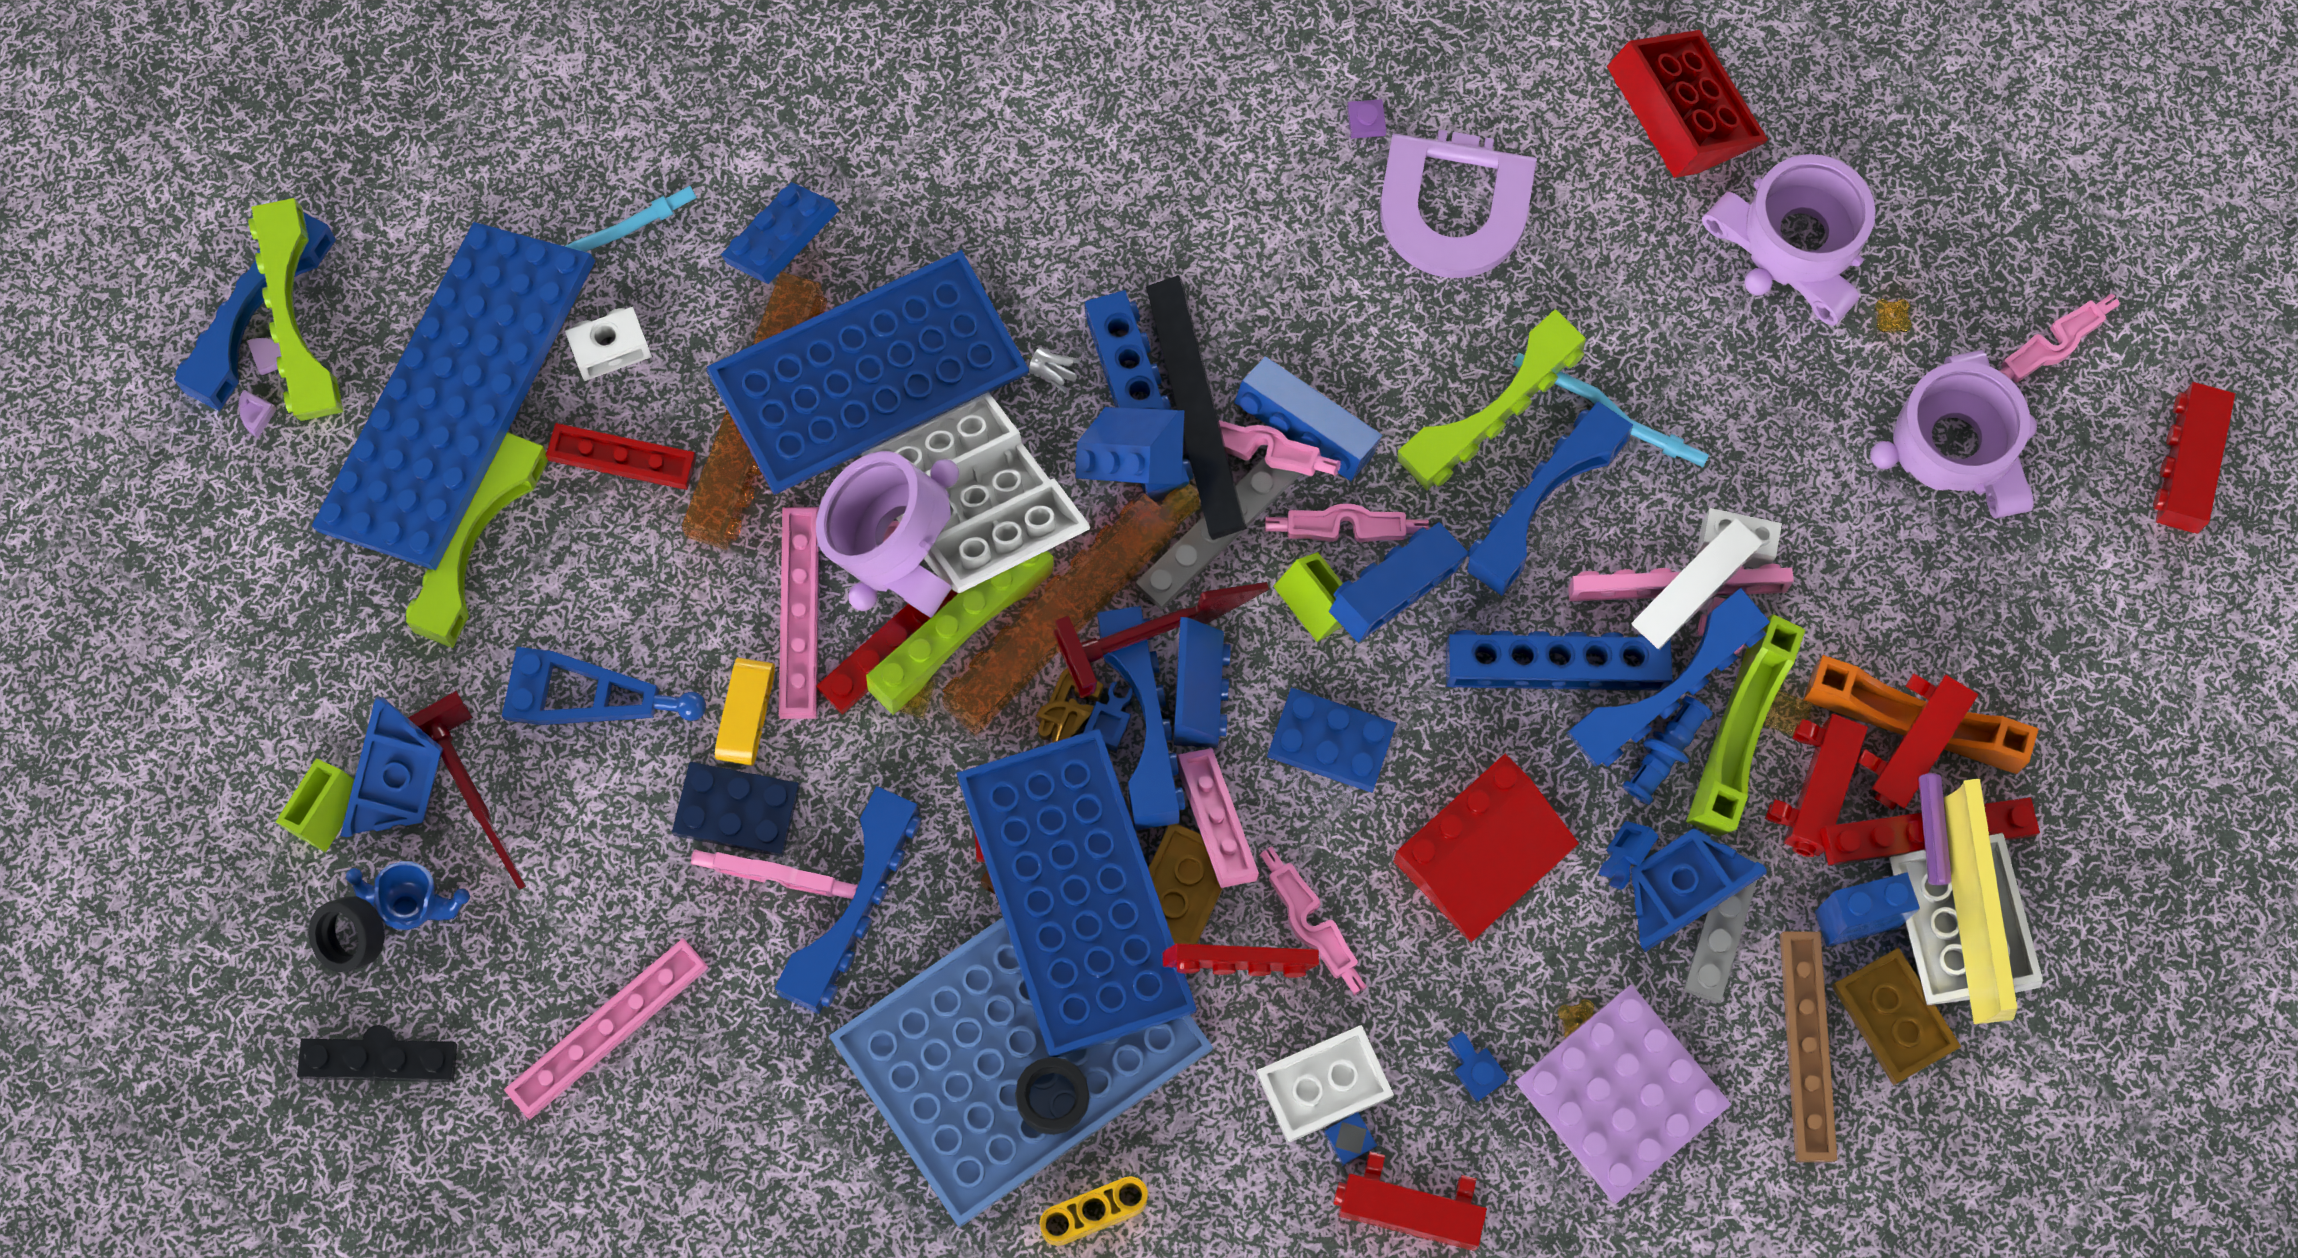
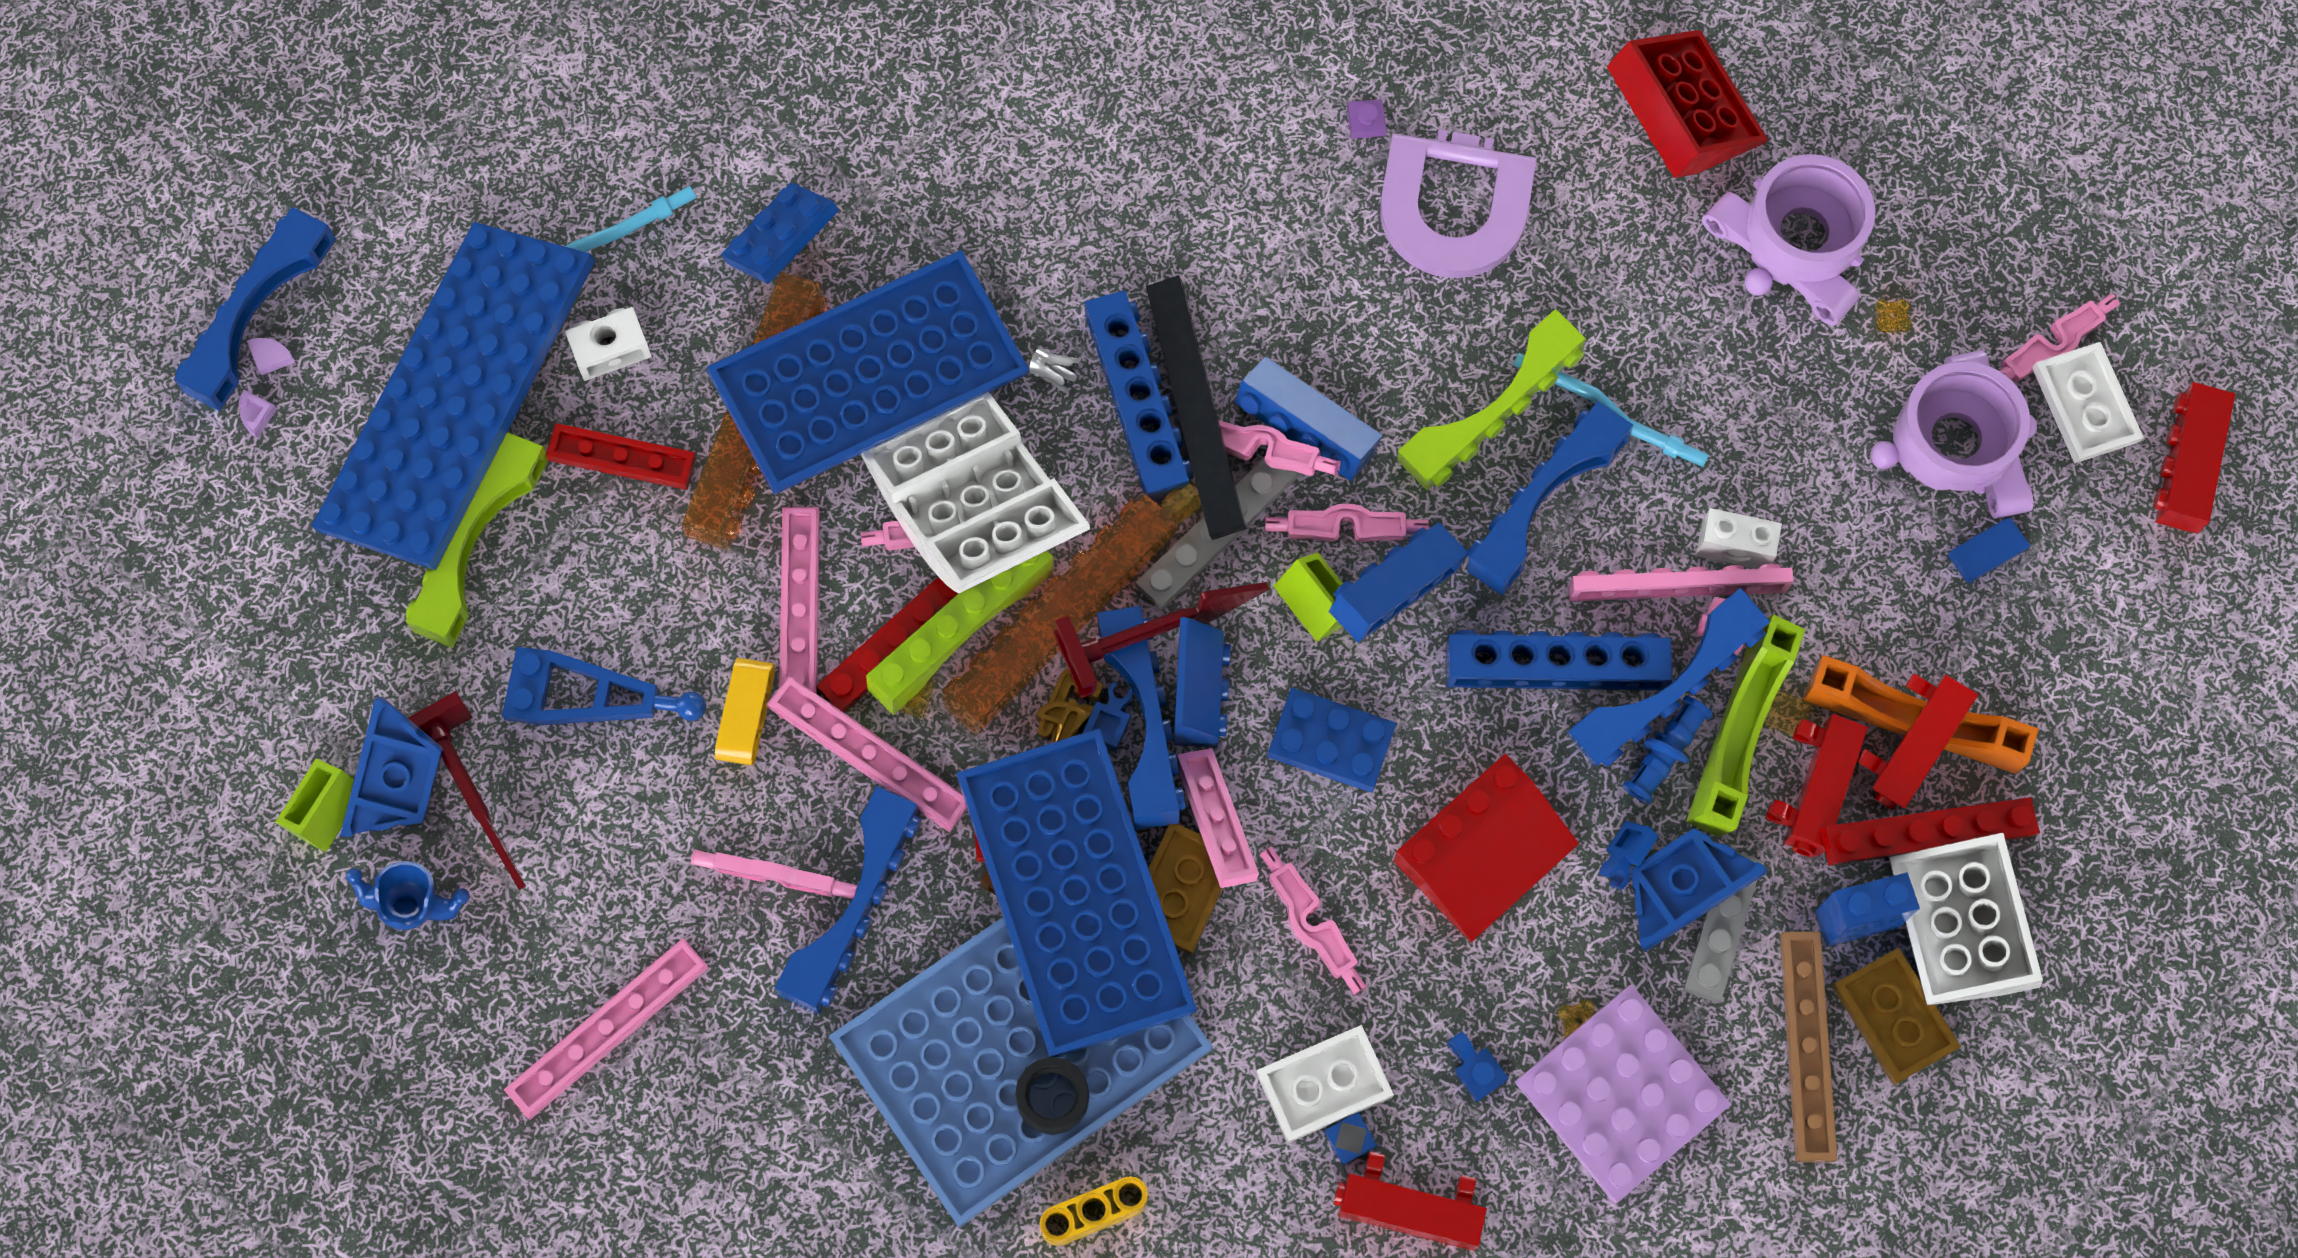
(281, 240): lime arch -> none
(368, 927): black tyre -> none
(377, 1058): black hinge -> none
(736, 809): dark blue plate -> none
(861, 508): lavender piece -> none
(868, 753): none -> bright pink tile
(1132, 446): blue slope -> none
(1228, 959): red plate -> none
(1697, 583): white slope -> none
(1934, 829): medium lavender axle -> none
(1978, 906): light yellow arch -> none
(1988, 550): none -> blue tile
(2087, 402): none -> white plate

